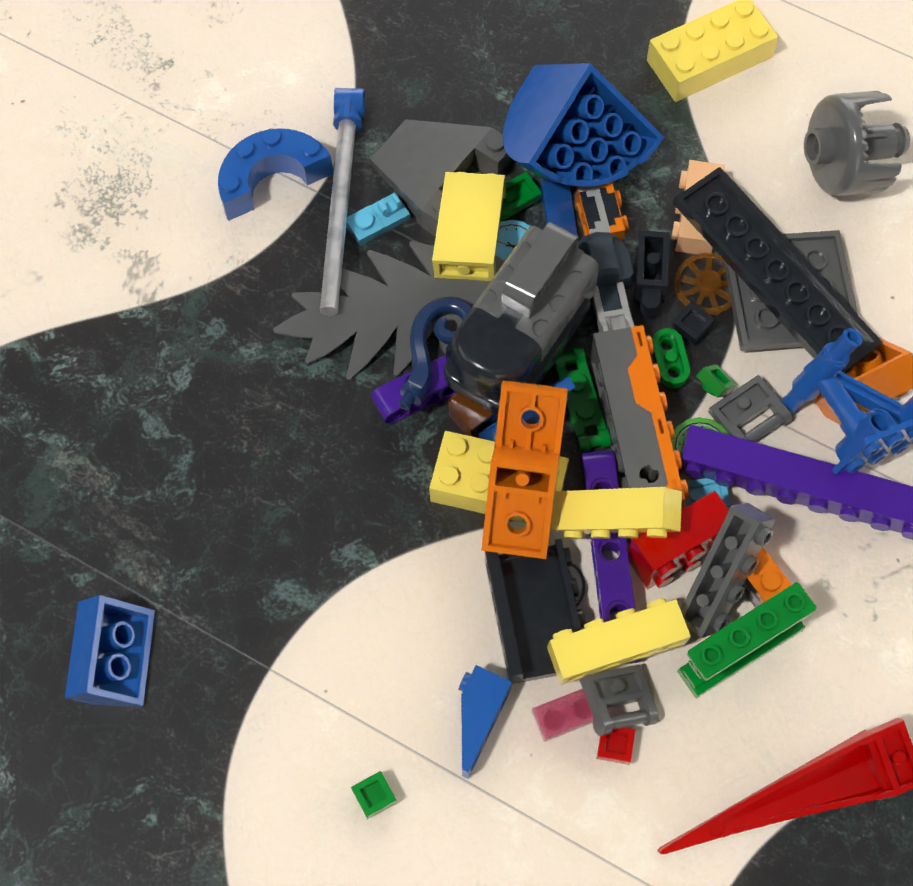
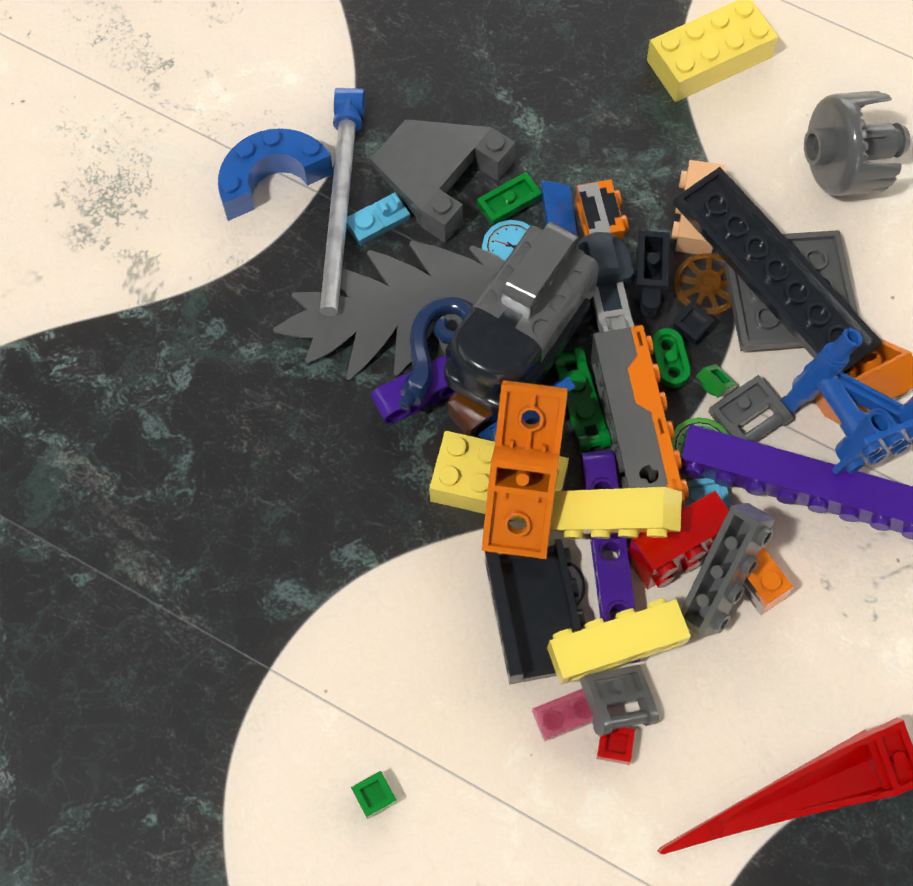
(110, 653): blue slope -> none
(468, 226): light yellow panel -> none
(481, 705): blue slope -> none
(576, 127): blue brick -> none
(746, 639): green fence -> none

